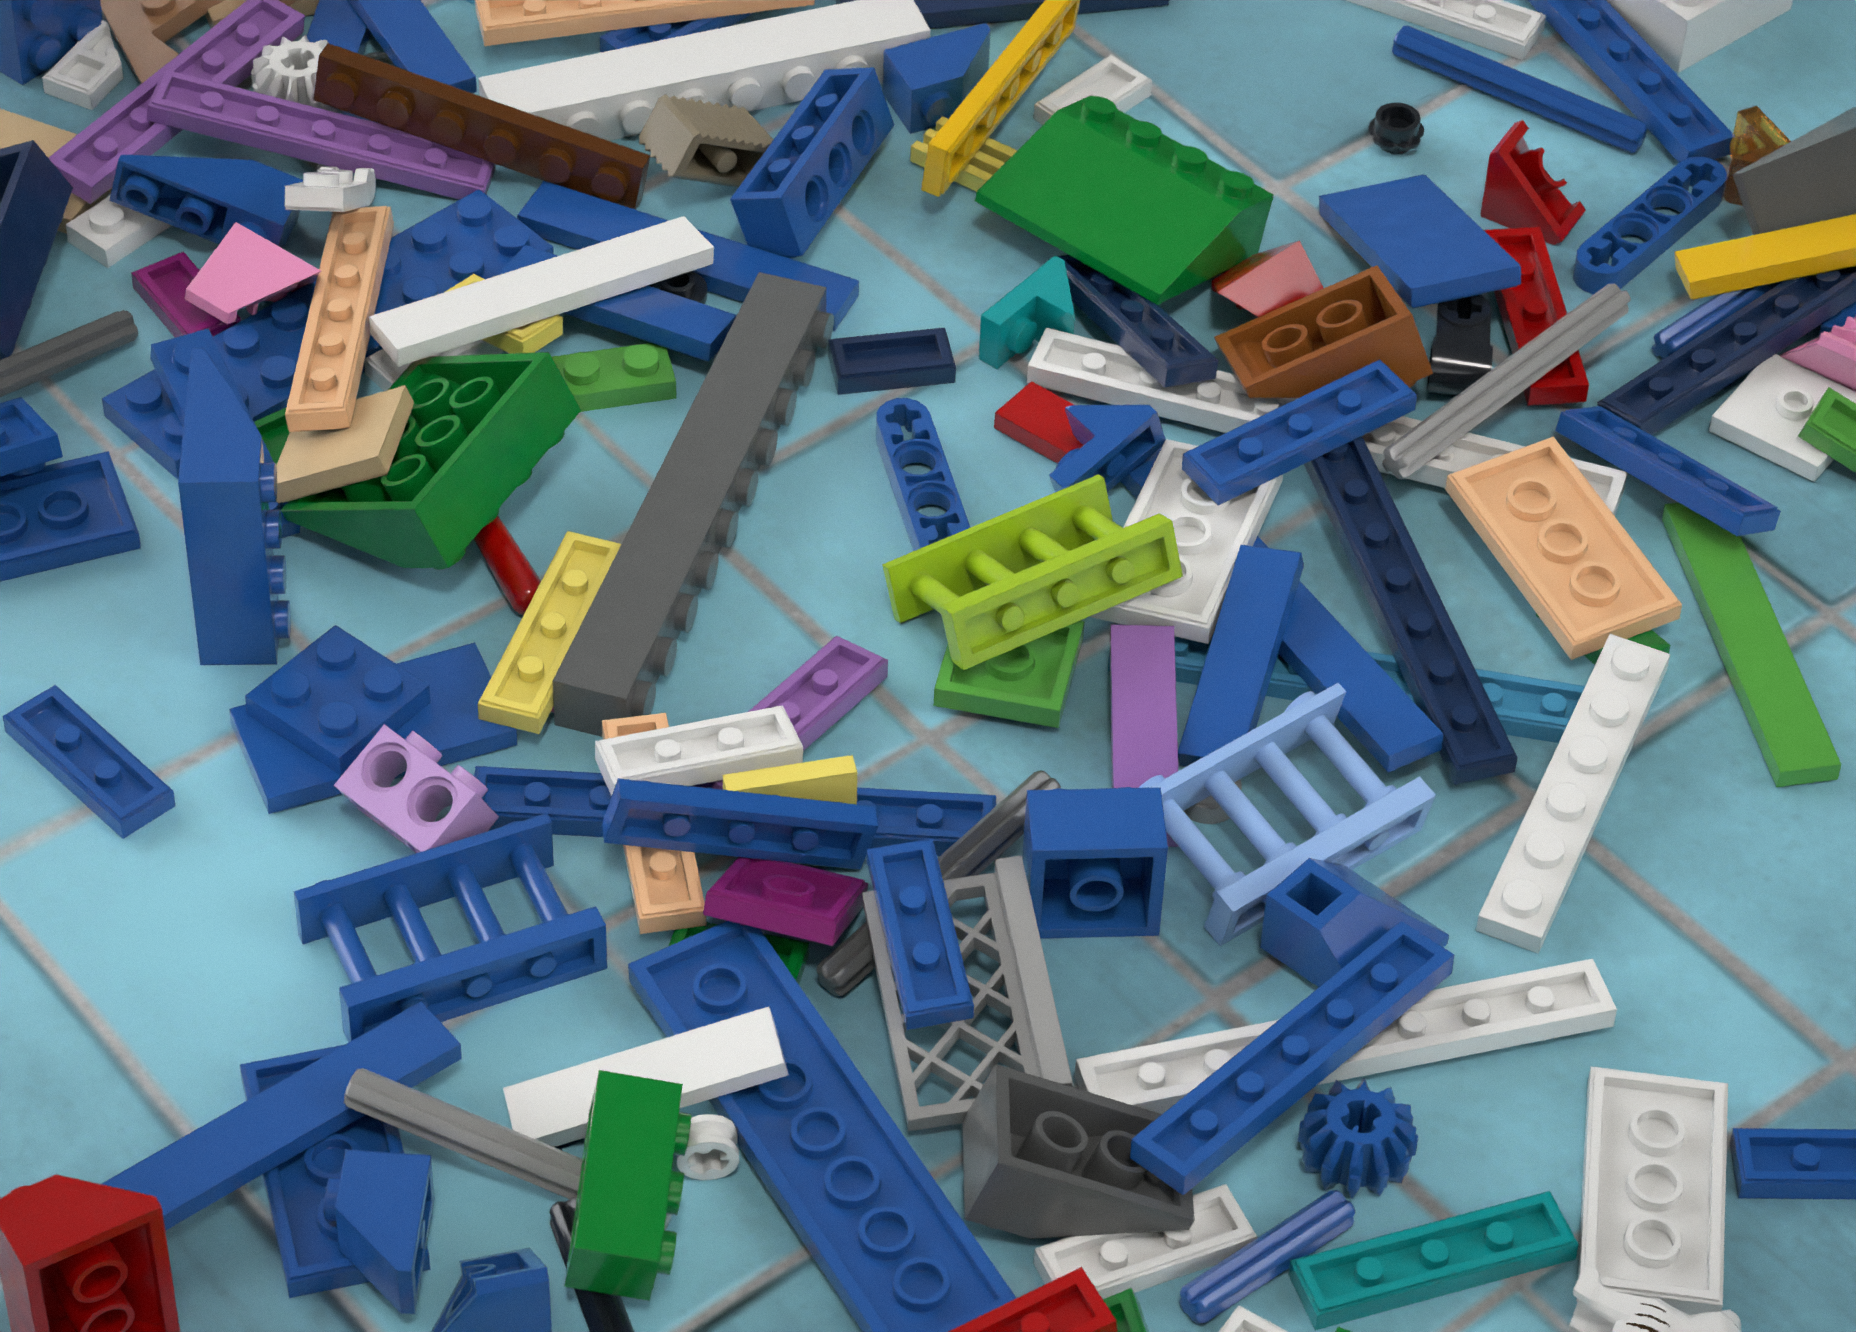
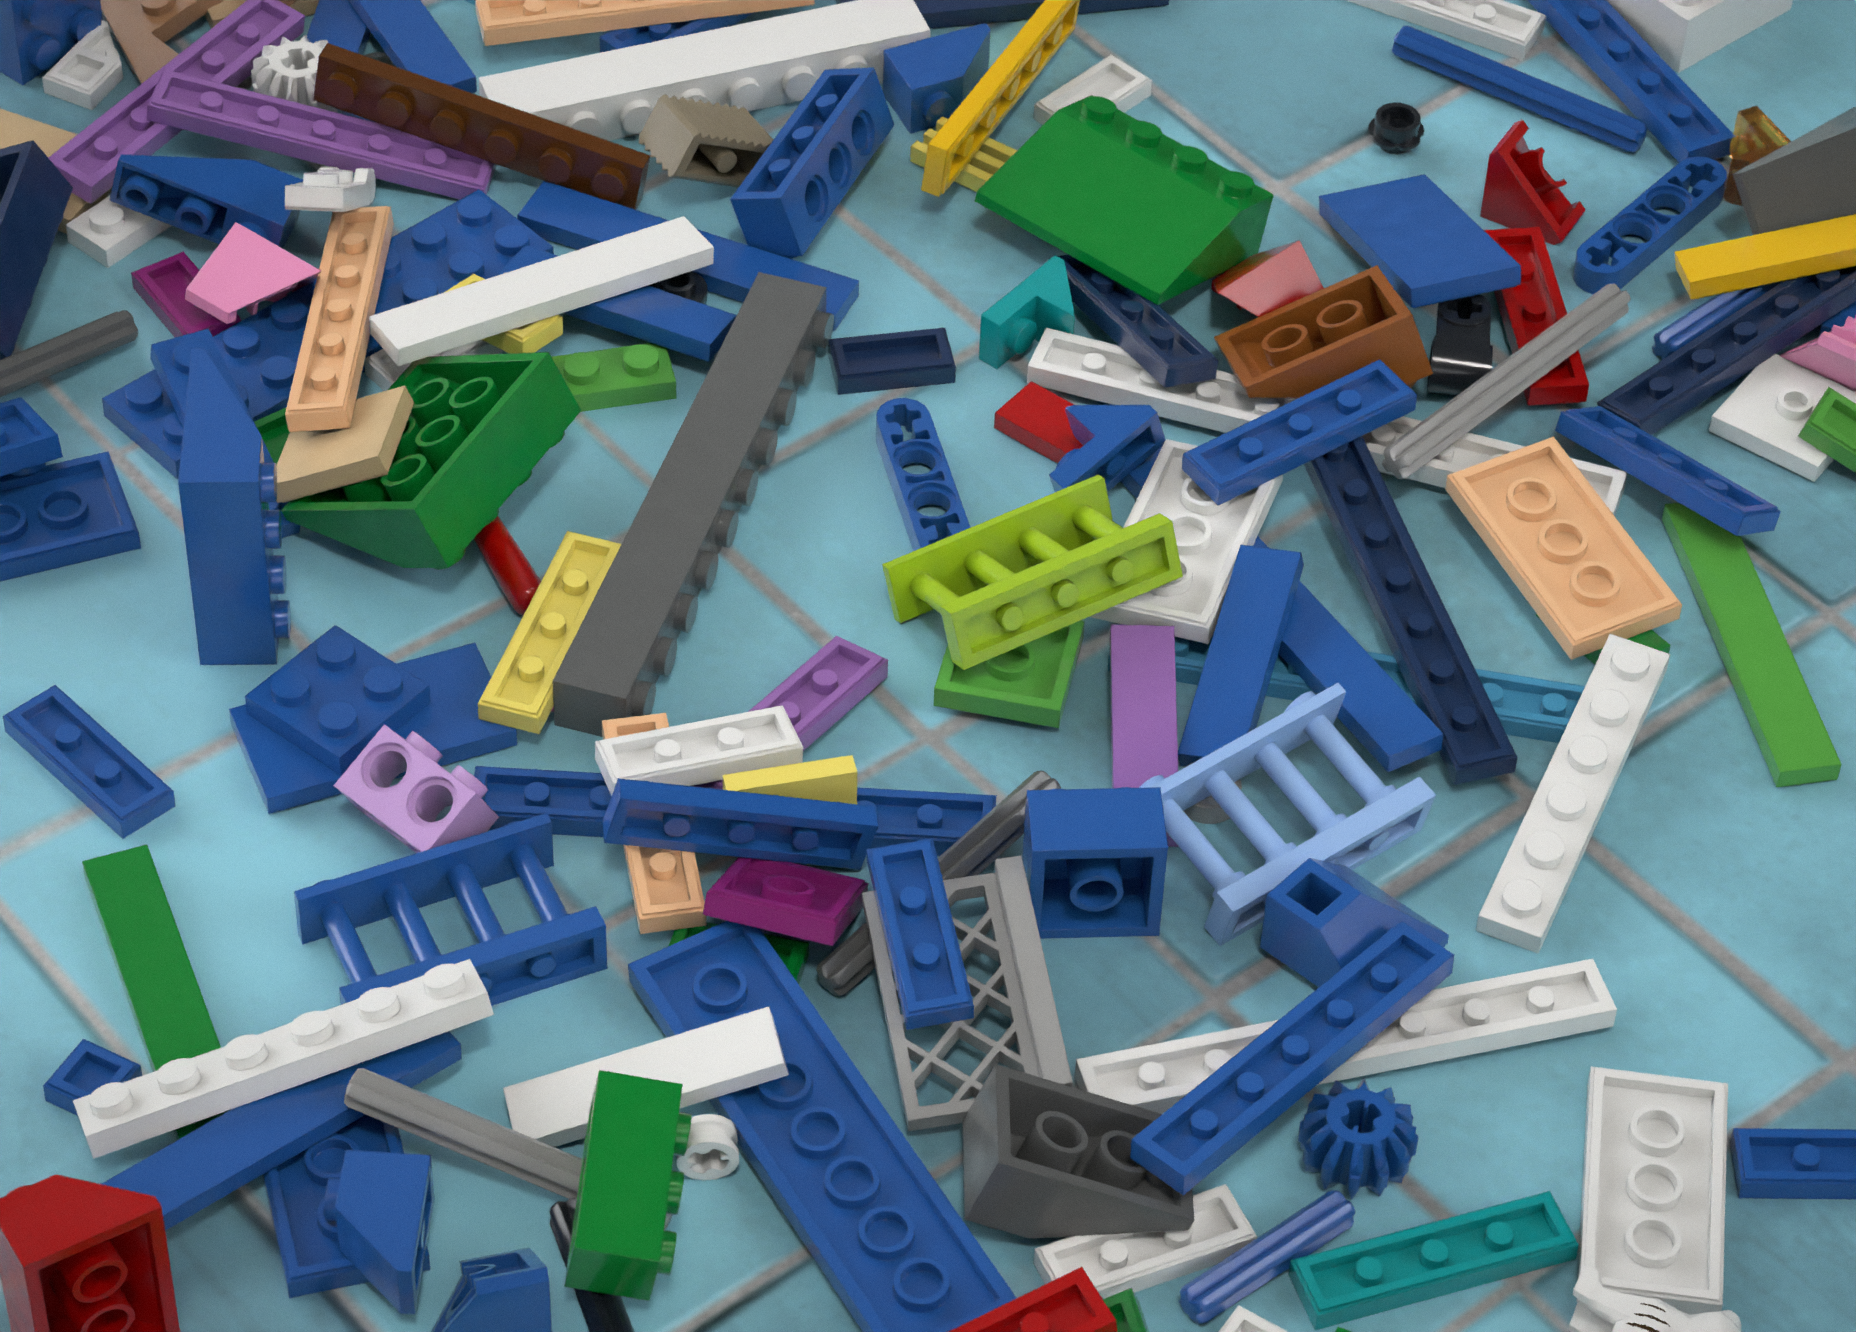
(85, 1071): none -> blue tile
(151, 960): none -> green tile
(282, 1057): none -> white plate

